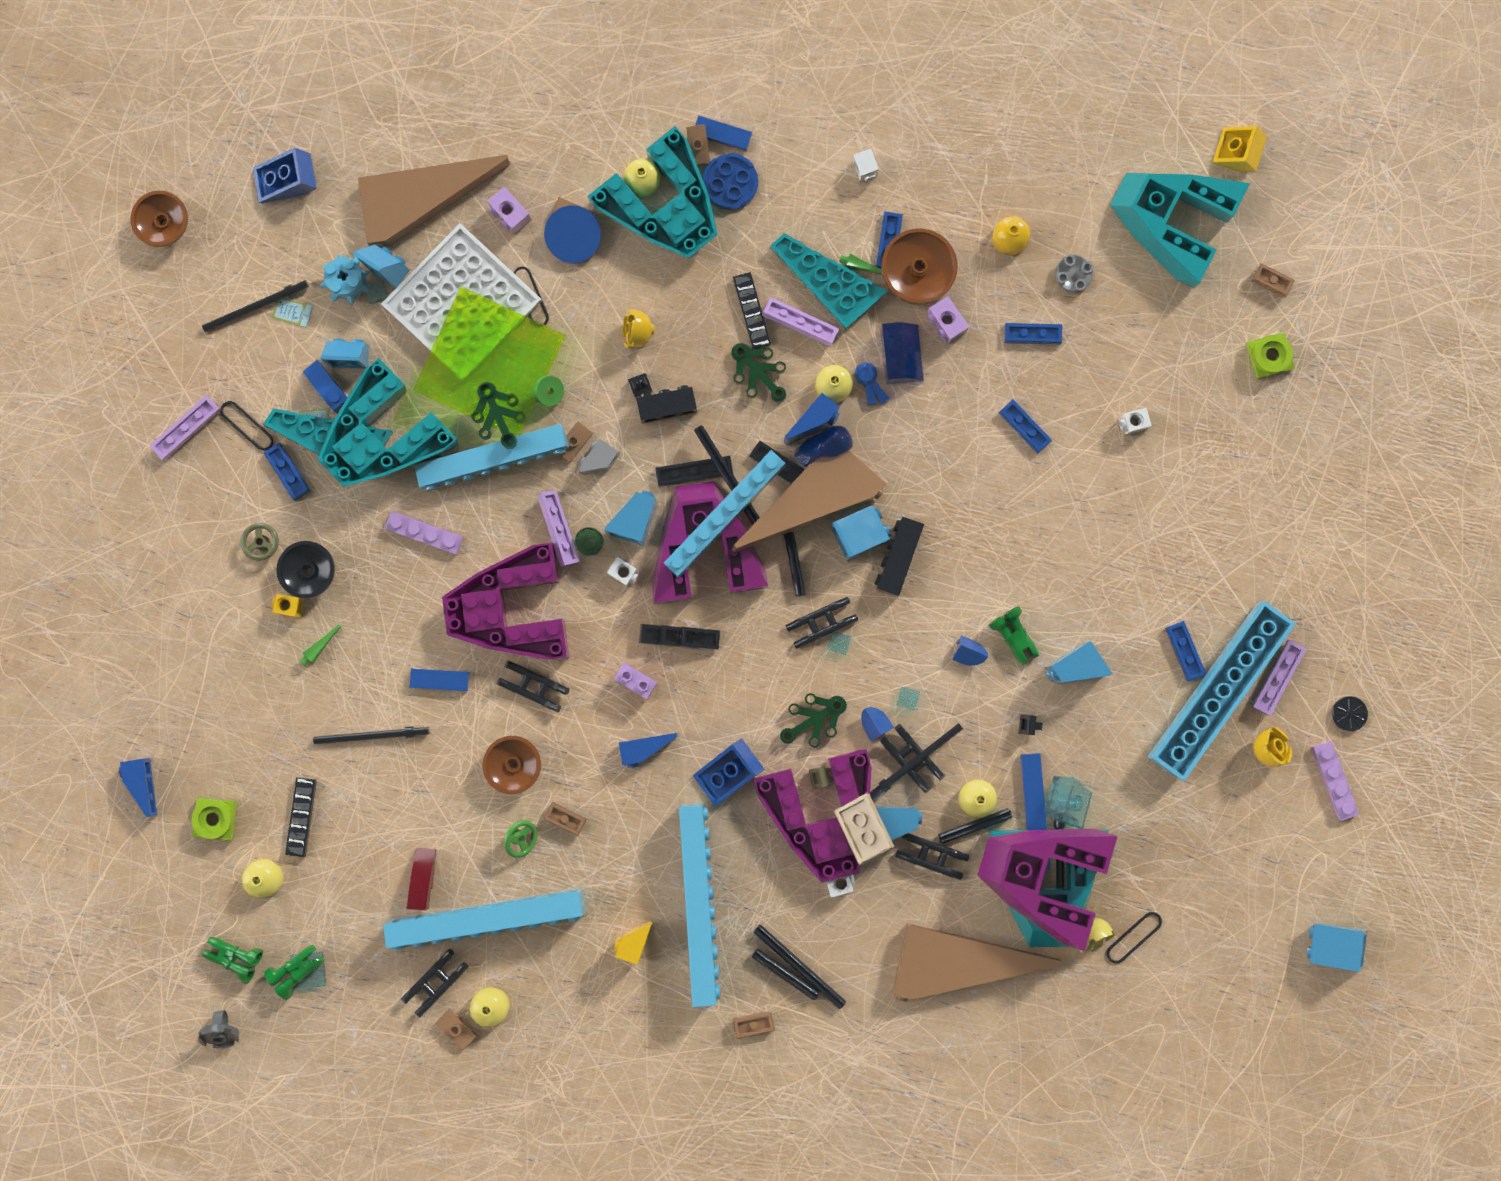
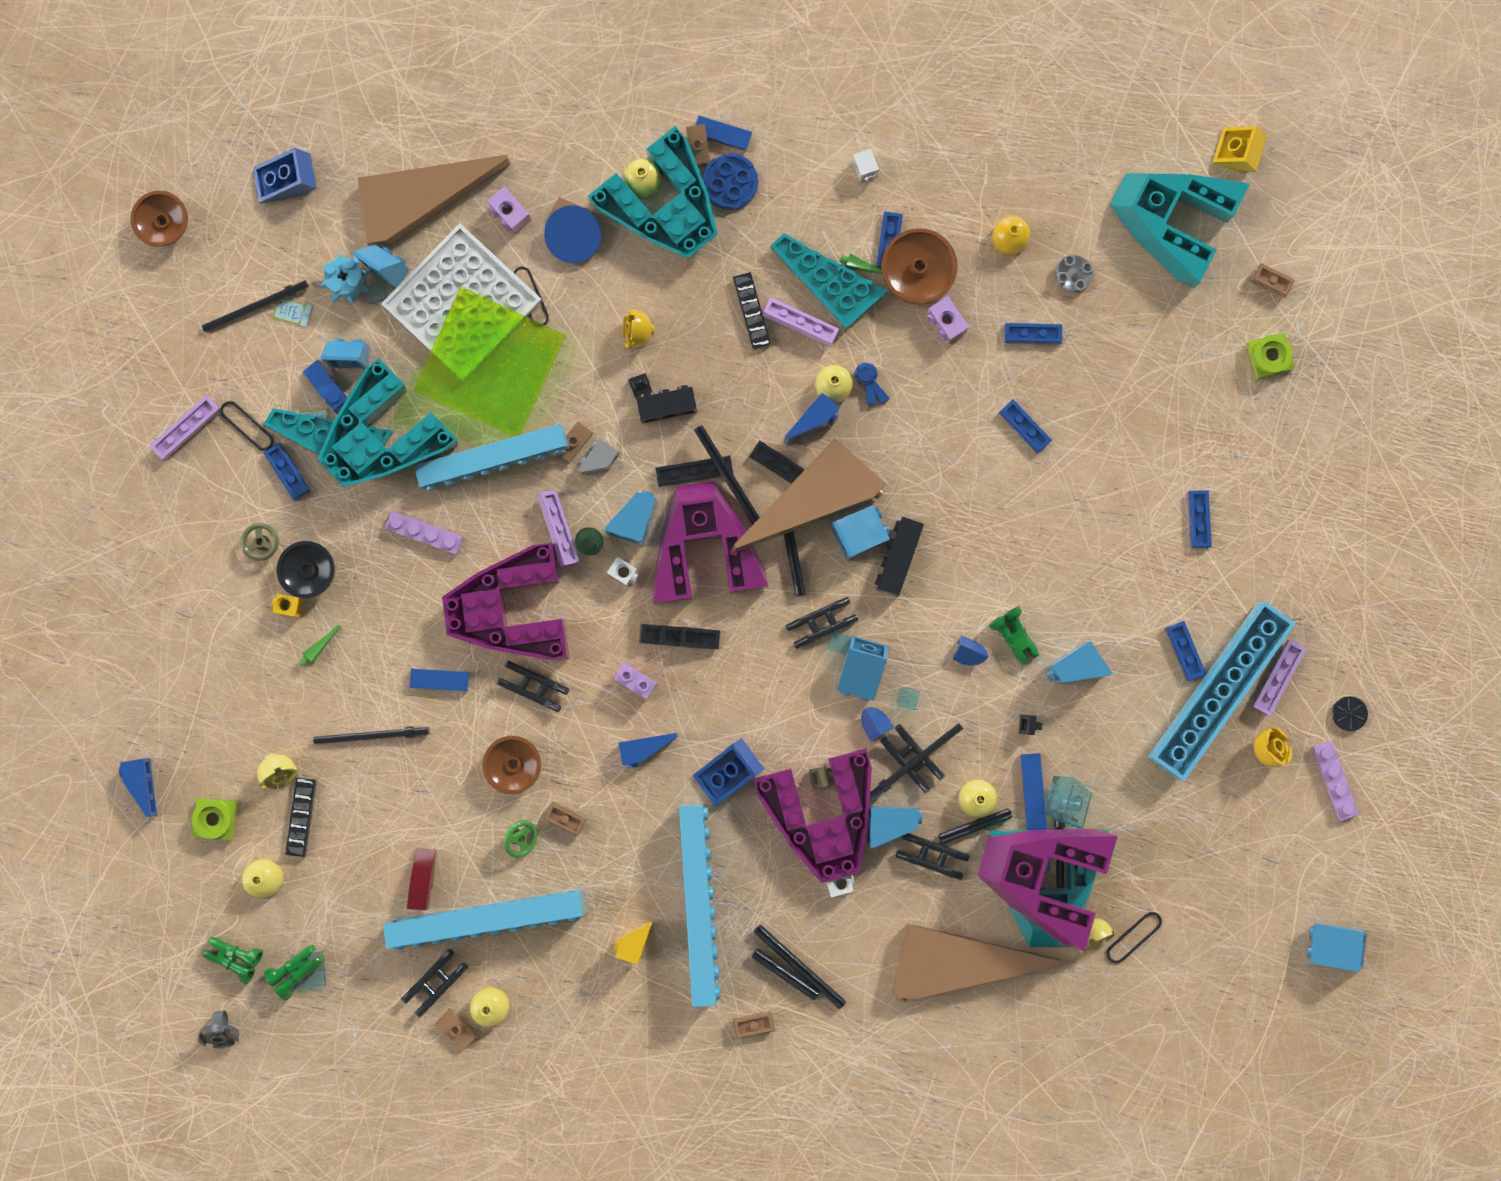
(275, 771): none -> light yellow cylinder
(496, 413): dark green plant -> none
(556, 390): bright green piece -> none
(724, 514): medium azure brick -> none
(756, 370): dark green plant -> none
(816, 718): dark green plant -> none
(828, 443): clear blue hair -> none
(862, 668): none -> dark azure slope
(864, 828): tan tile -> none
(901, 353): clear blue slope -> none
(1140, 415): white brick -> none
(1199, 519): none -> blue tile

